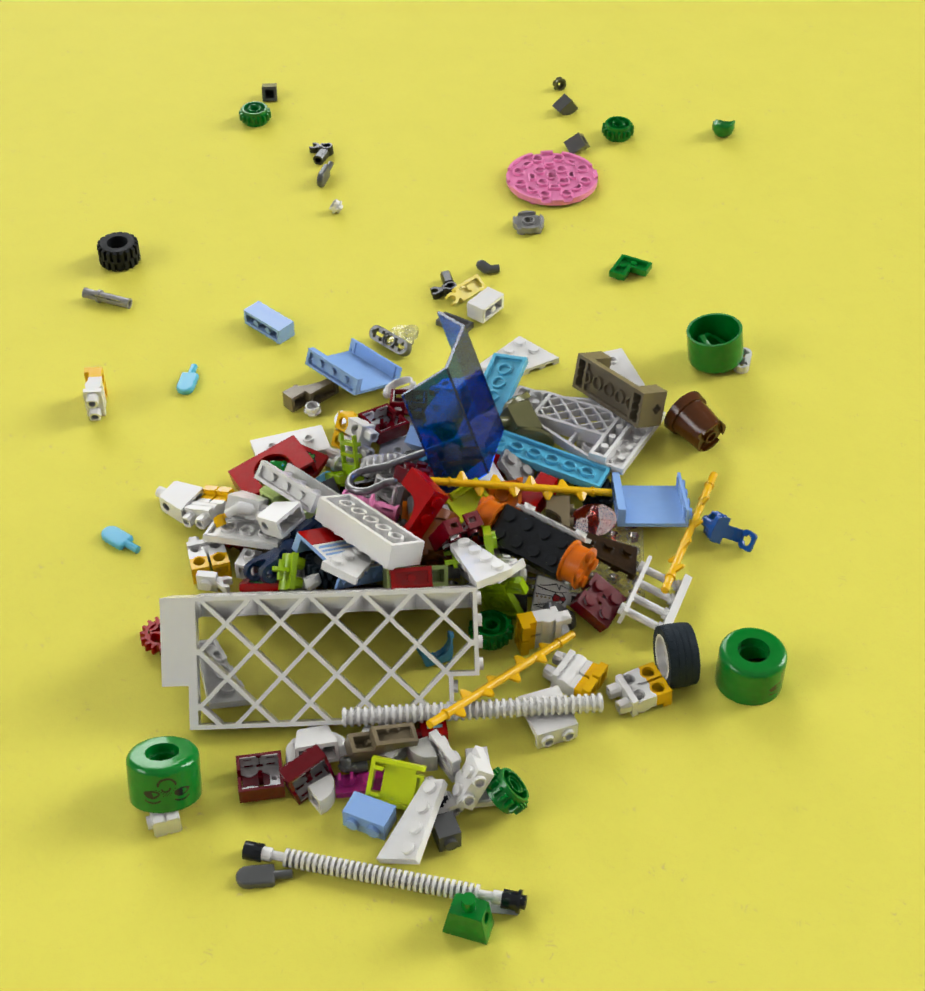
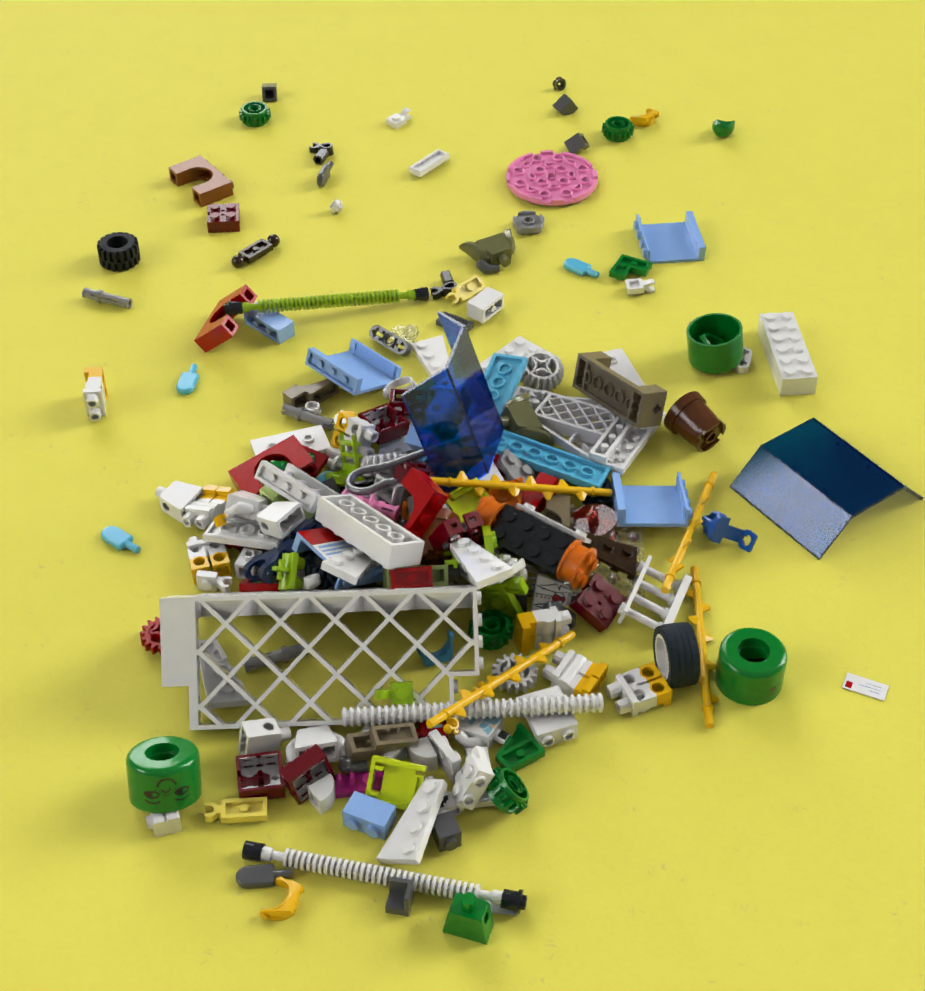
(198, 168): none -> dark orange arch
(219, 325): none -> red arch
(223, 218): none -> dark red piece
(238, 810): none -> light yellow plate
(255, 251): none -> dark brown plate
(261, 736): none -> white torso
(276, 656): none -> light grey pin
(288, 906): none -> yellow helmet
(301, 414): none -> light grey pin
(329, 301): none -> lime hose
(398, 120): none -> white plate
(399, 693): none -> lime plate
(400, 896): none -> dark grey panel
(429, 163): none -> white plate
(431, 354): none -> white wing
(477, 732): none -> white torso
(492, 249): none -> olive torso
(519, 750): none -> green wing
(526, 681): none -> white gear
(540, 372): none -> white gear
(580, 267): none -> medium azure piece
(637, 286): none -> white plate
(642, 120): none -> yellow helmet
(670, 241): none -> light blue panel
(702, 639): none -> yellow plant
(787, 354): none -> white brick
(814, 484): none -> piece
(865, 686): none -> white sticker

